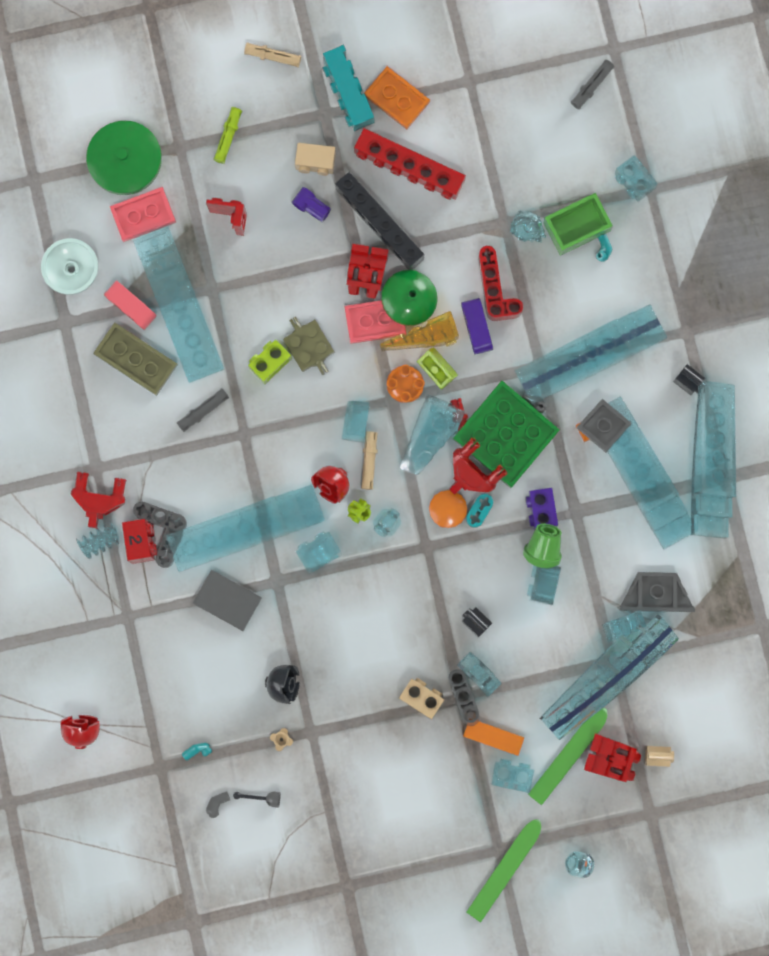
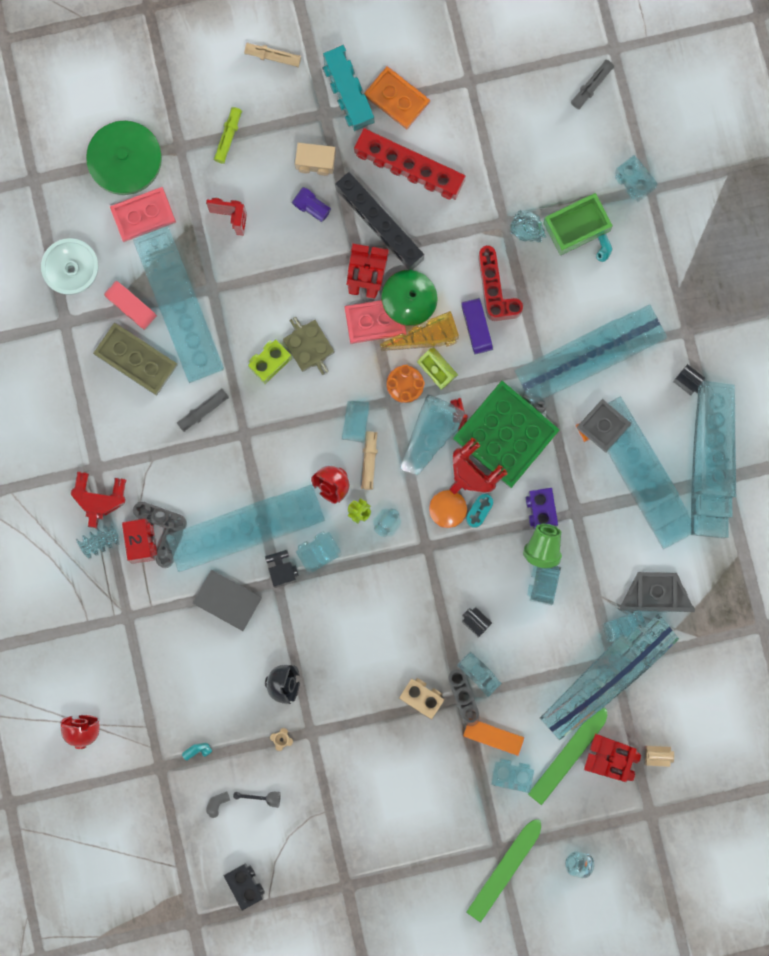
(239, 888): none -> black brick
(281, 573): none -> black brick

